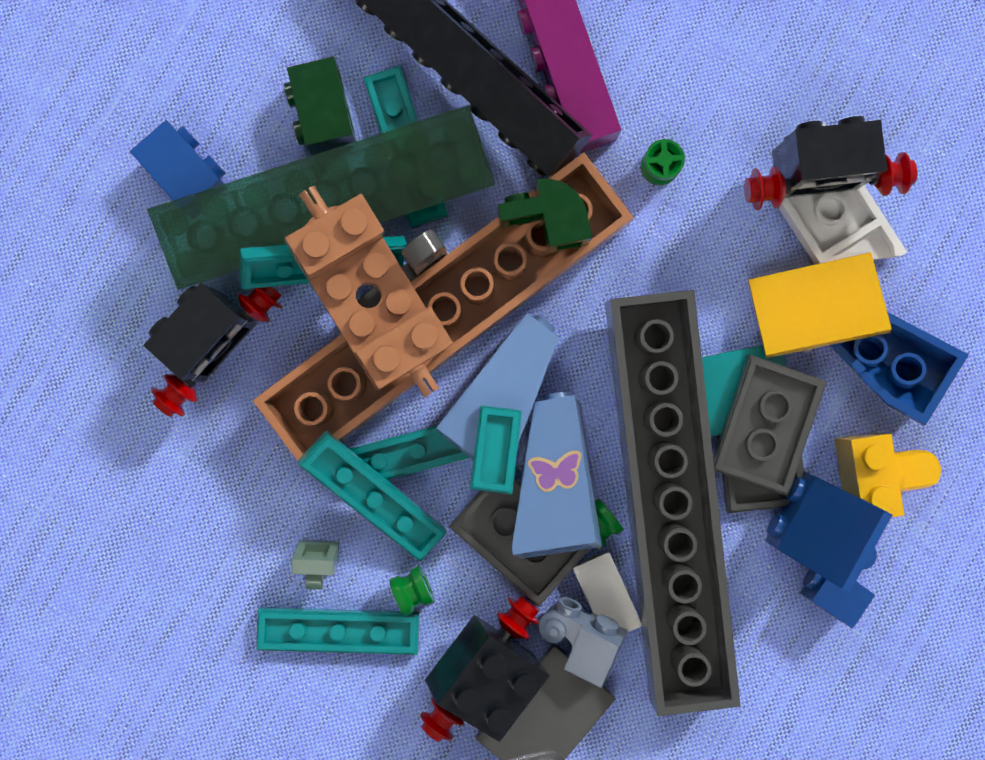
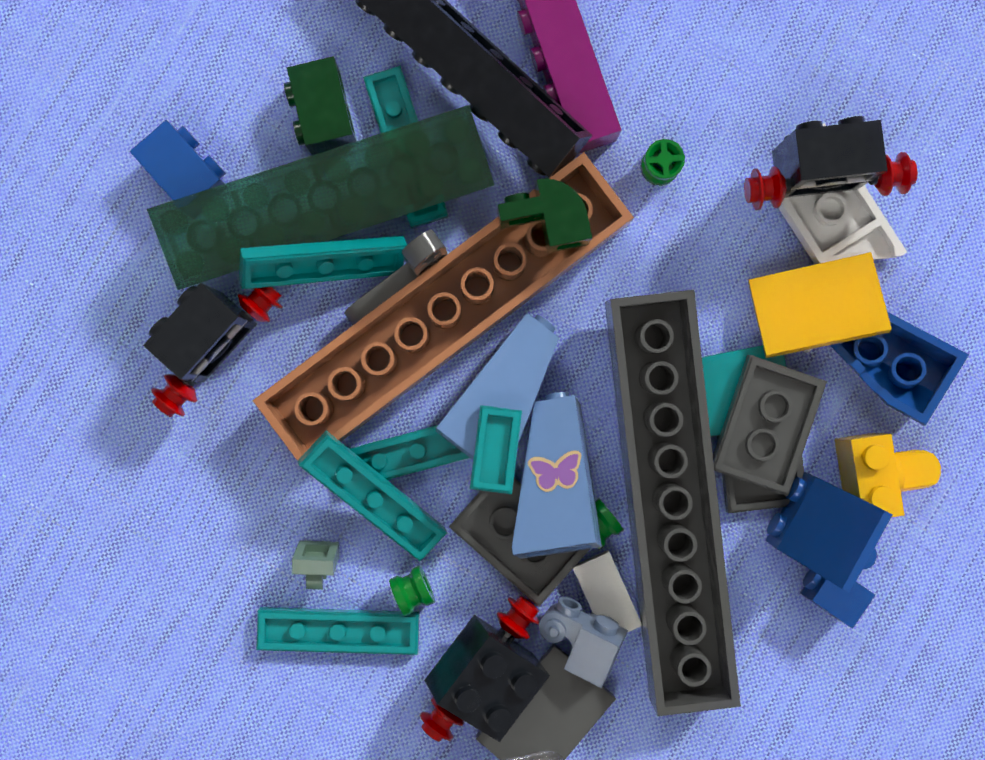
(338, 255): nougat brick -> none

